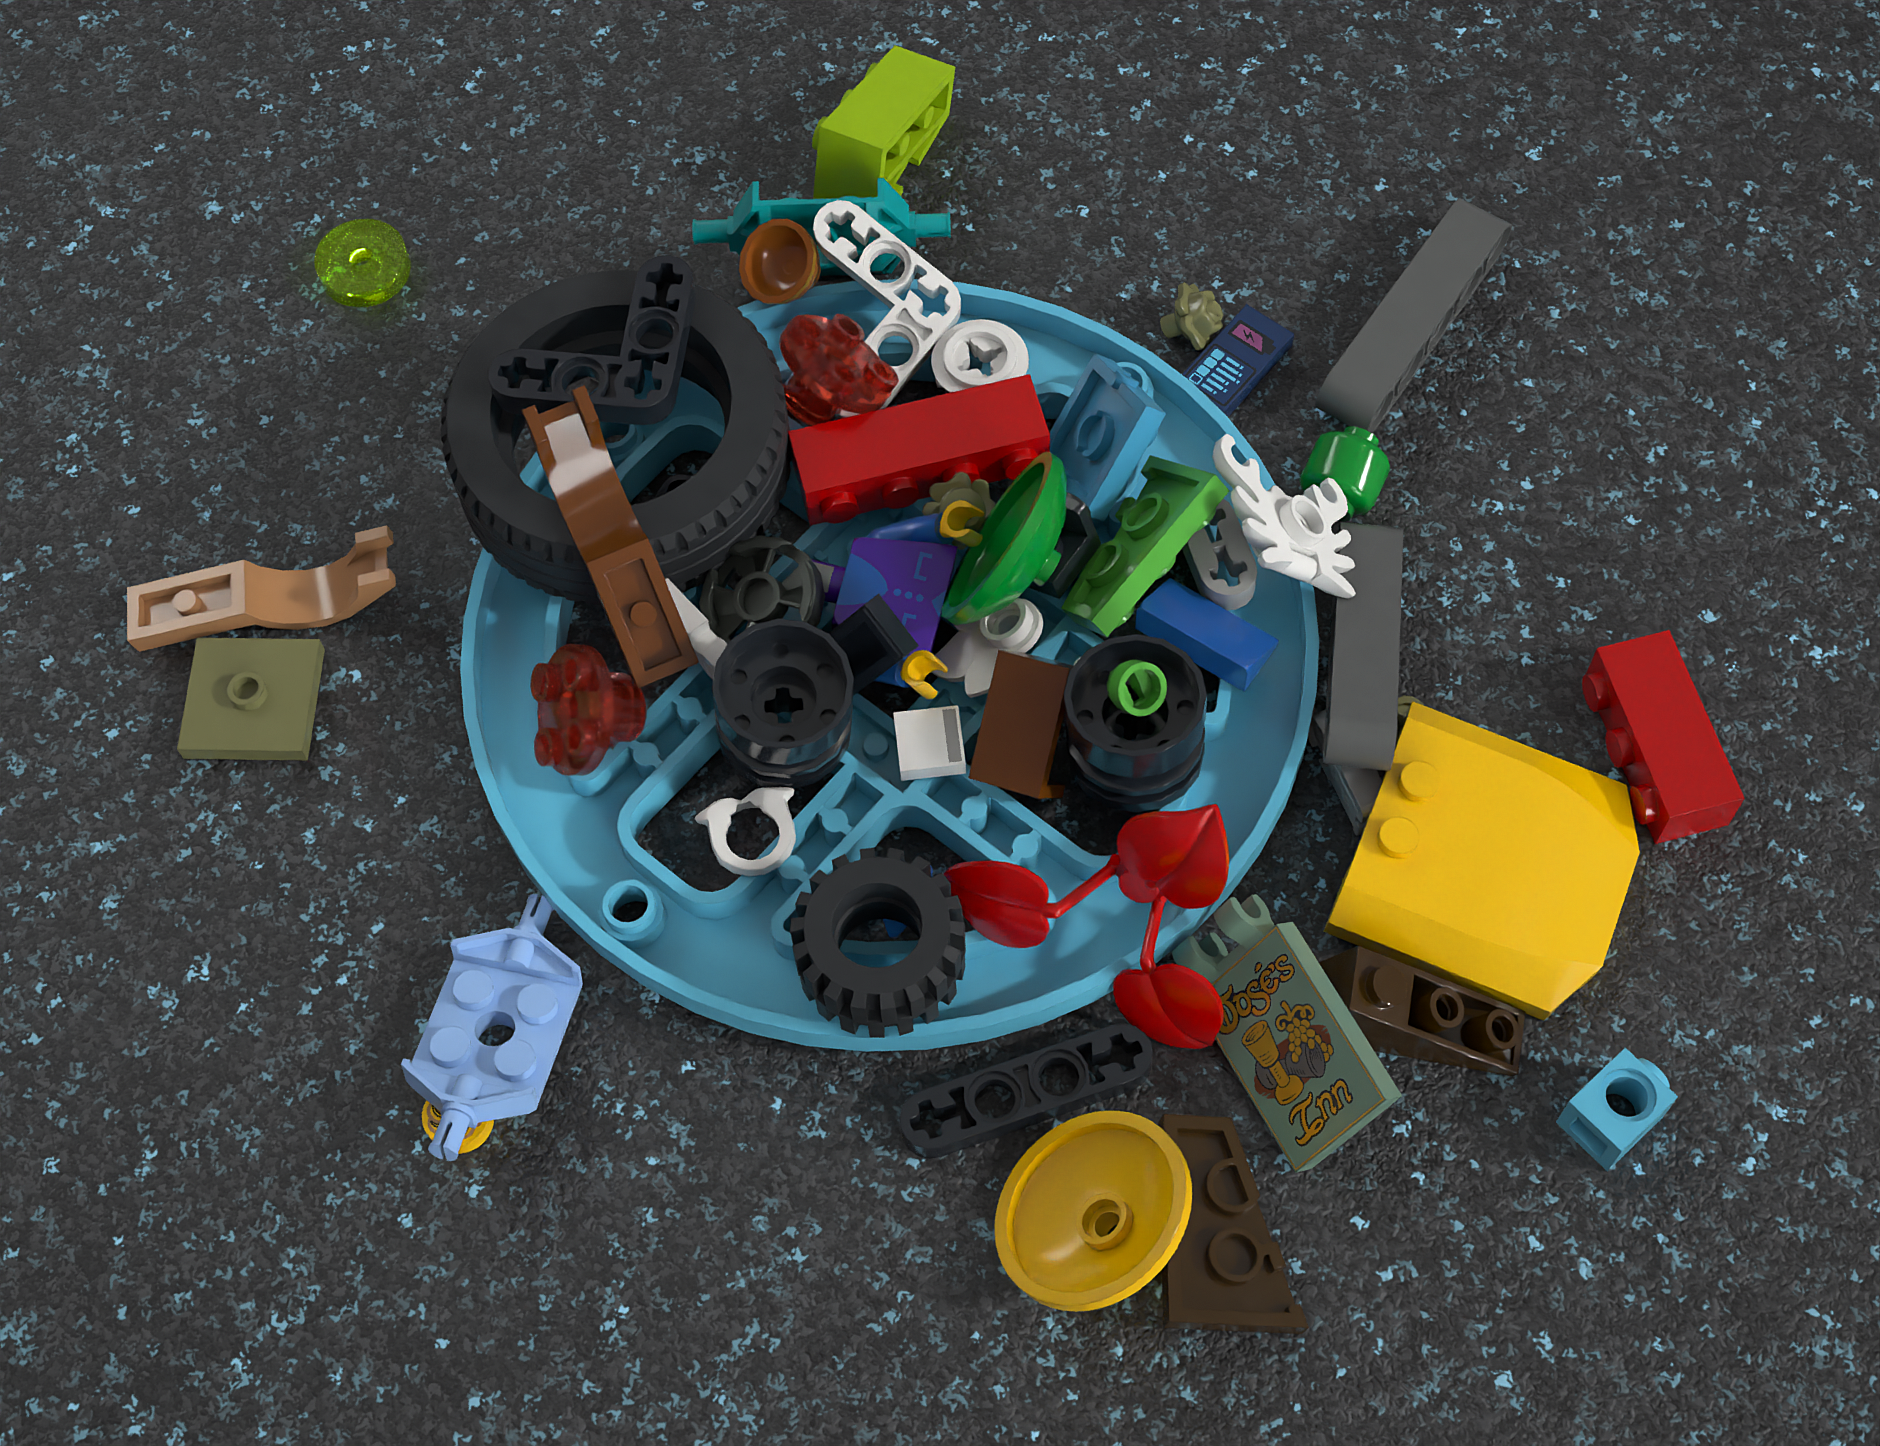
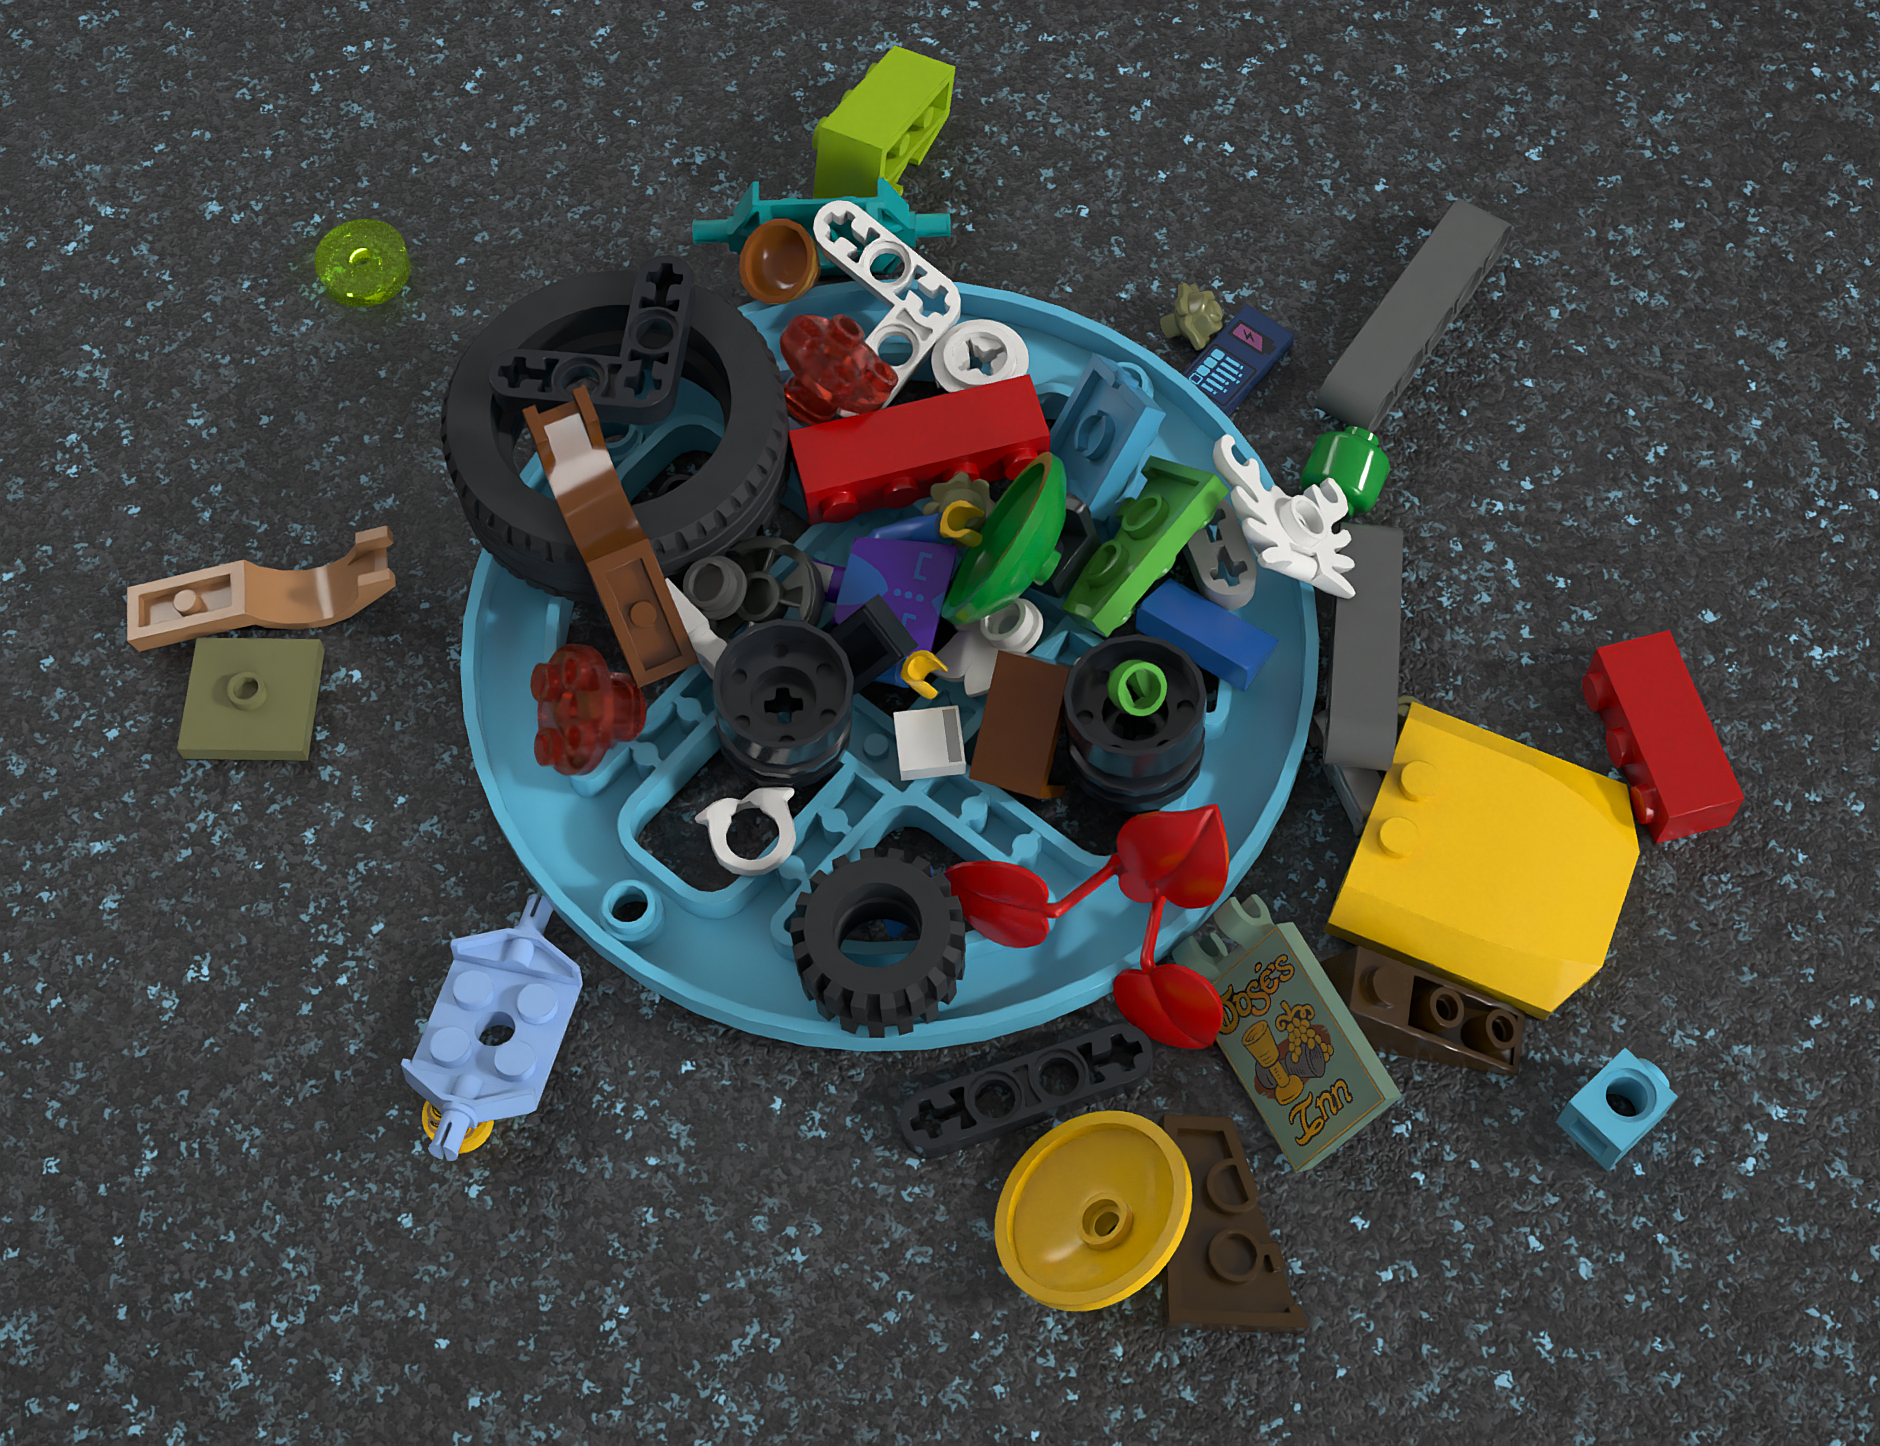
(715, 586): none -> dark grey plate

